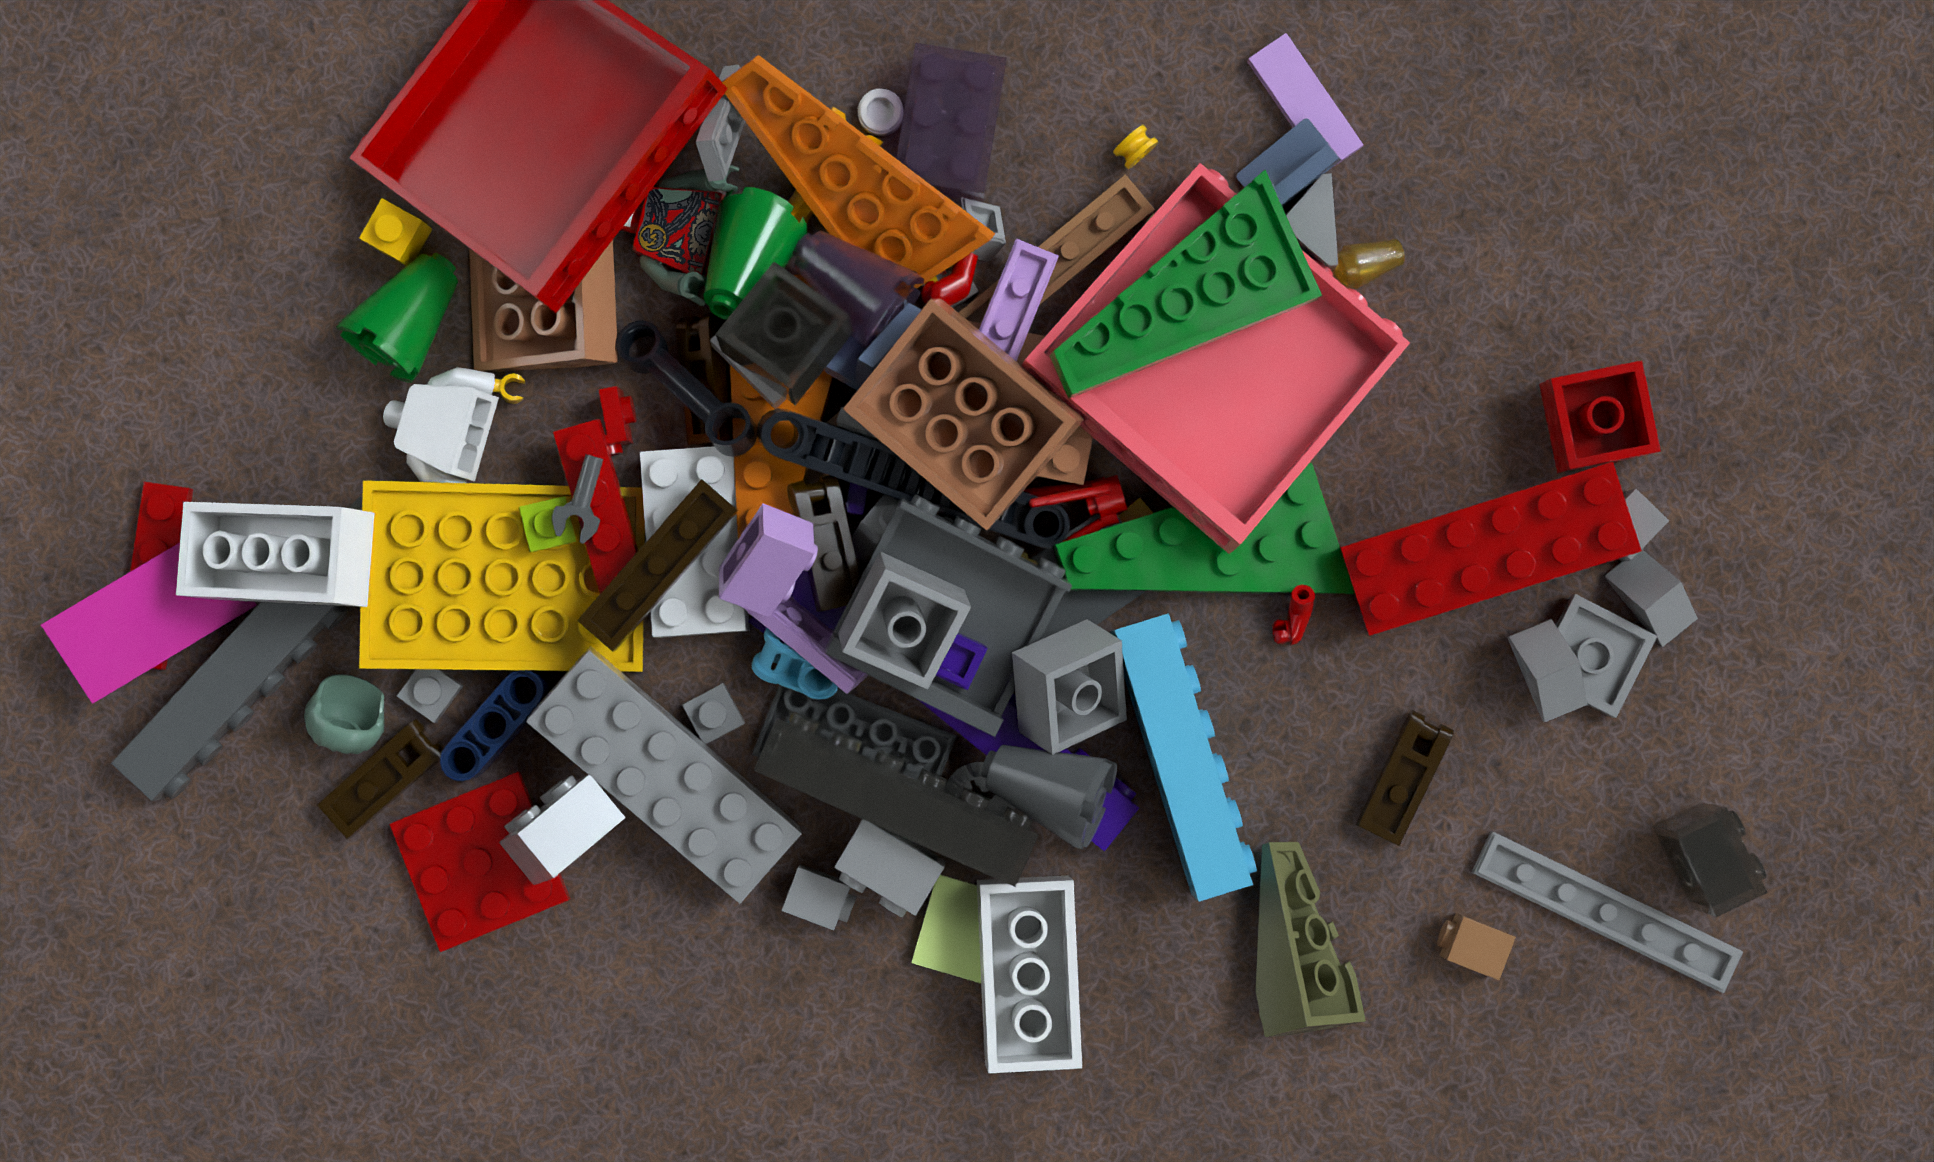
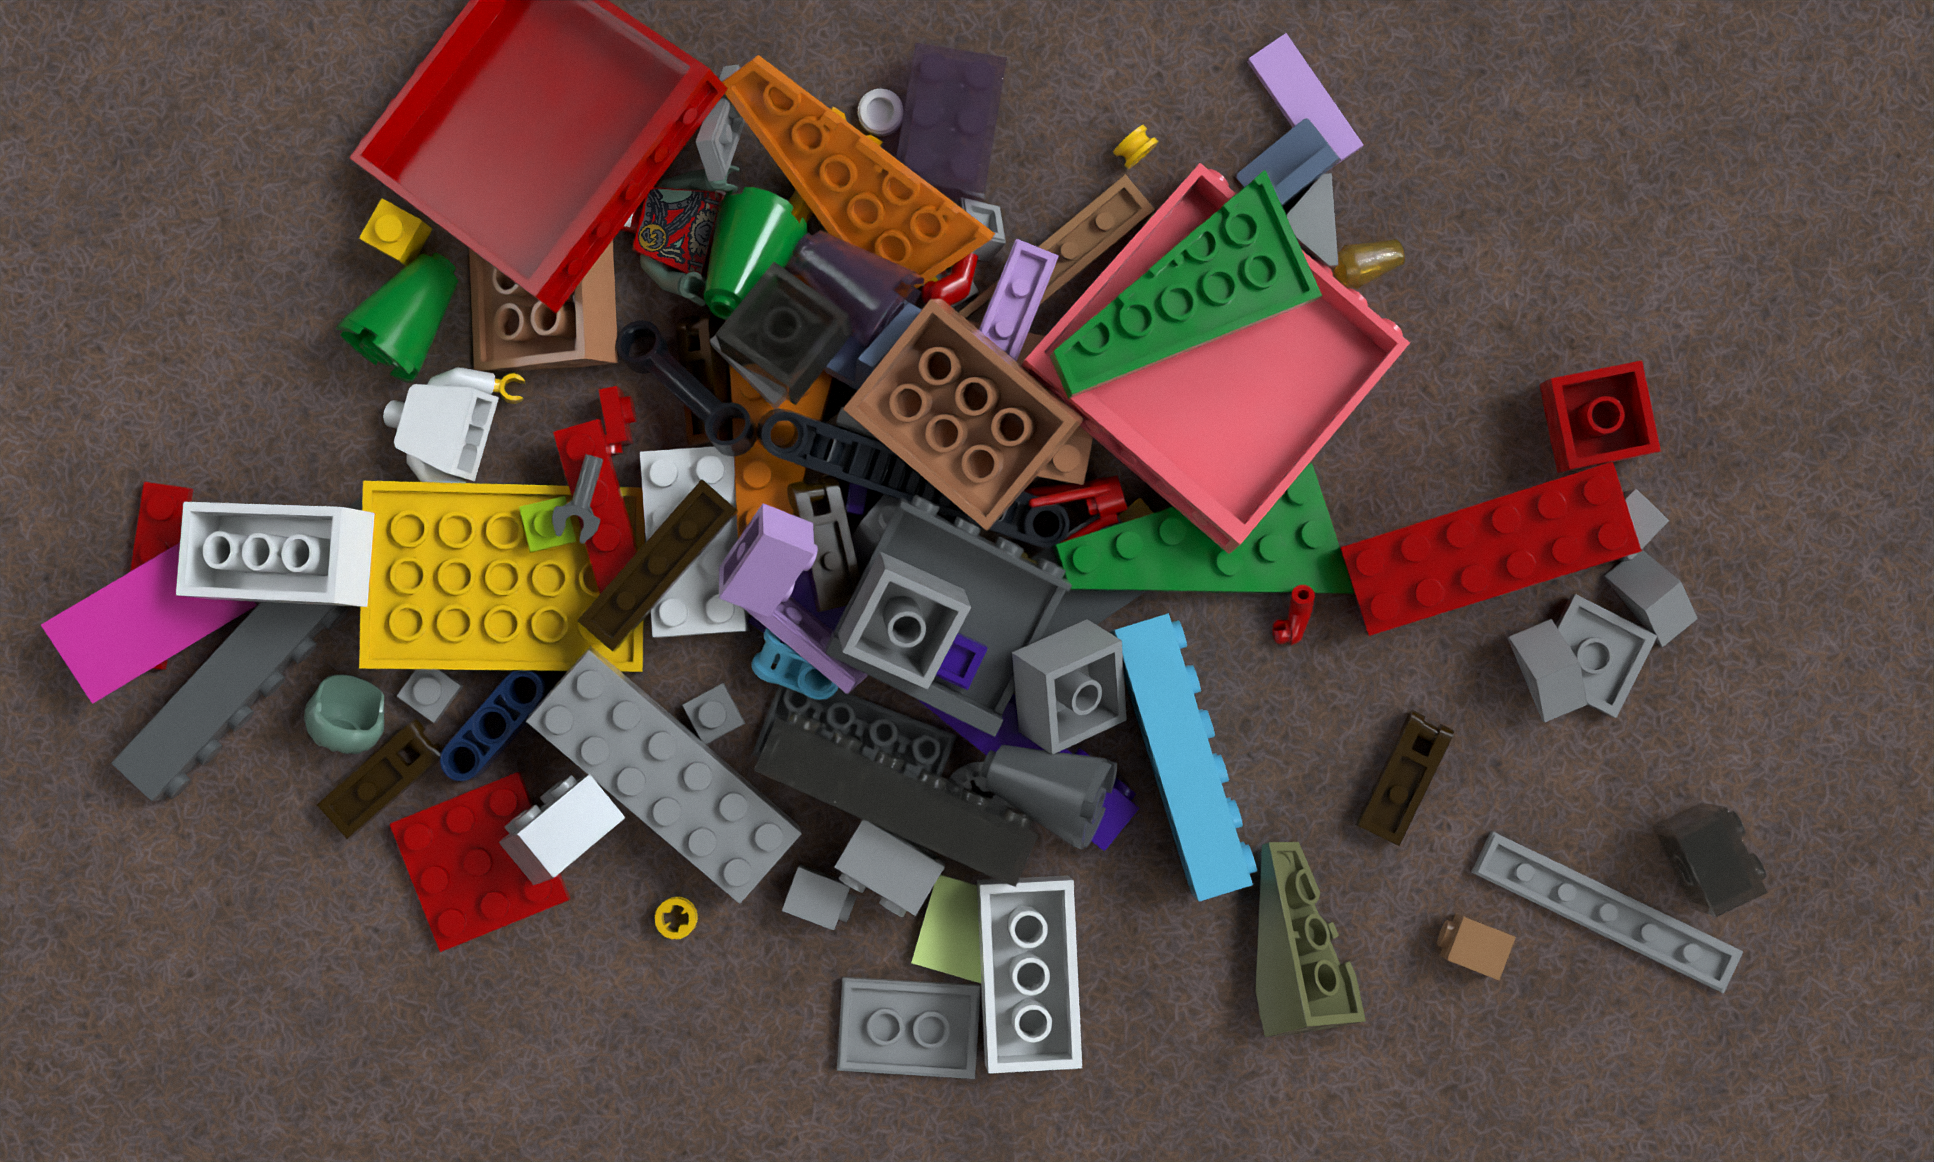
(685, 928): none -> yellow bush
(908, 1027): none -> light grey tile

